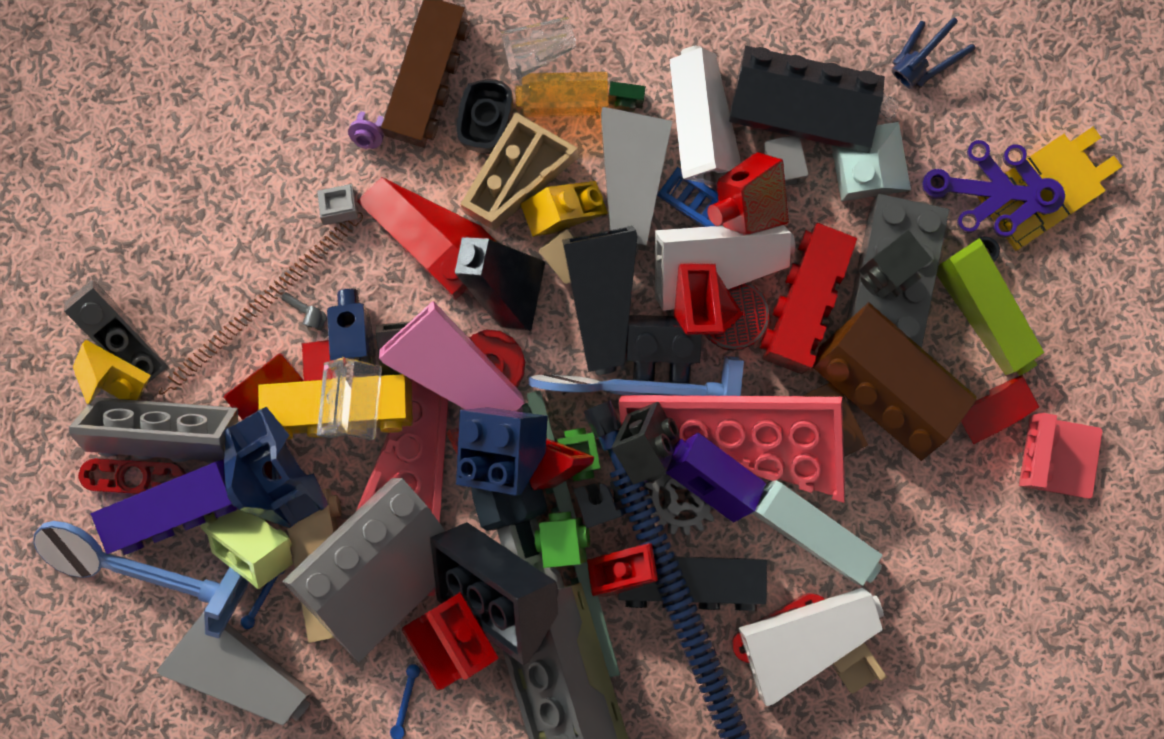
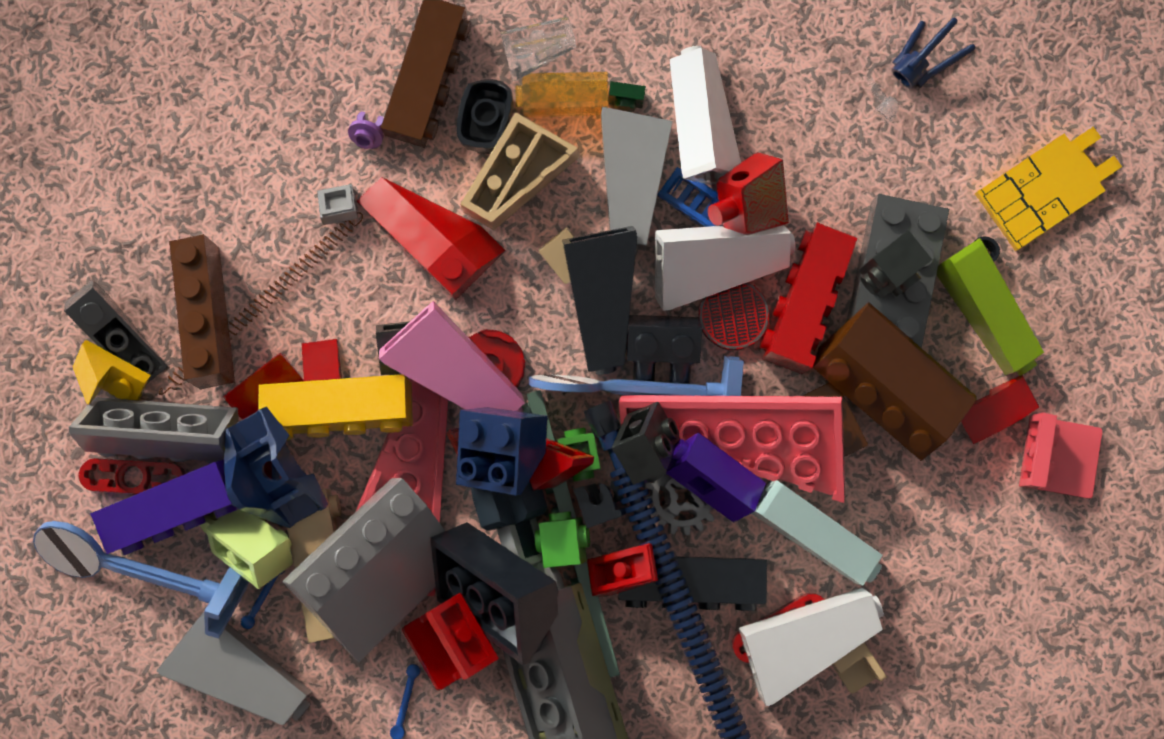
(201, 312): none -> reddish brown brick
(313, 315): dark grey hand -> none
(349, 399): clear panel -> none
(353, 341): dark blue torso -> none
(501, 280): black slope -> none
(563, 207): yellow slope -> none
(703, 301): red slope -> none
(791, 151): light grey panel -> none
(807, 99): black slope -> none
(875, 172): light aqua slope -> none
(999, 189): dark purple plant -> none

